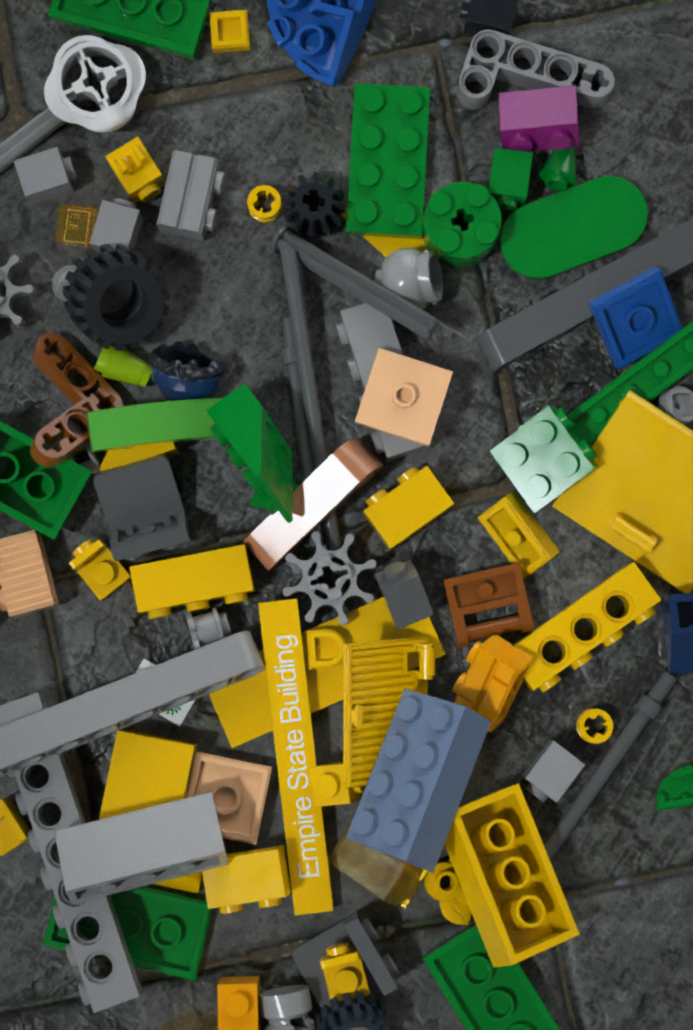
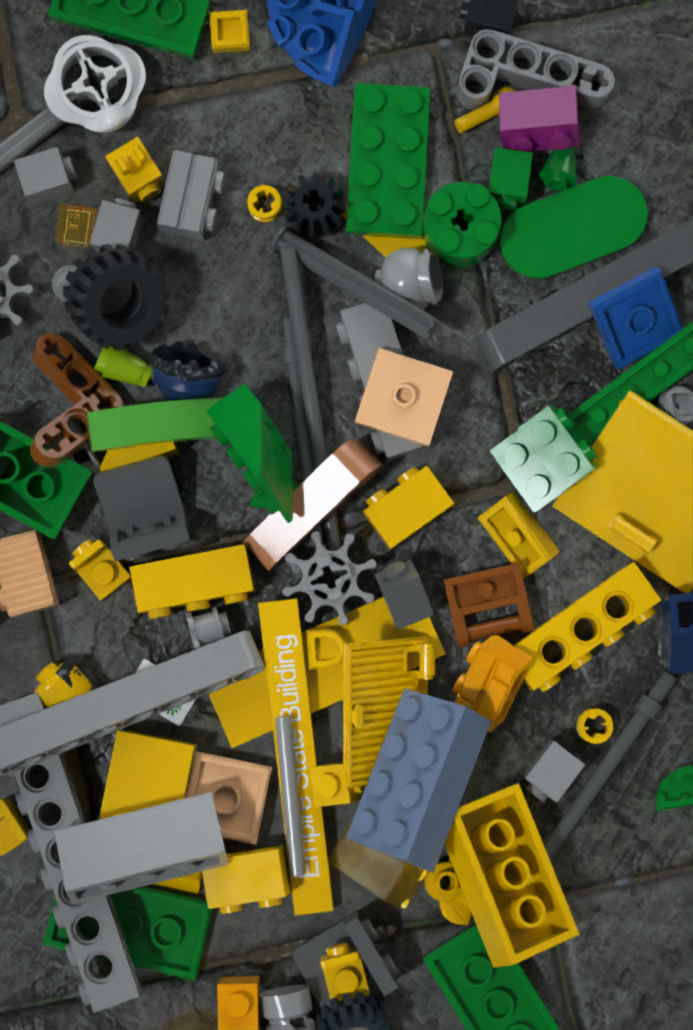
(61, 683): none -> yellow head
(290, 796): none -> light grey bar
(482, 113): none -> yellow bar

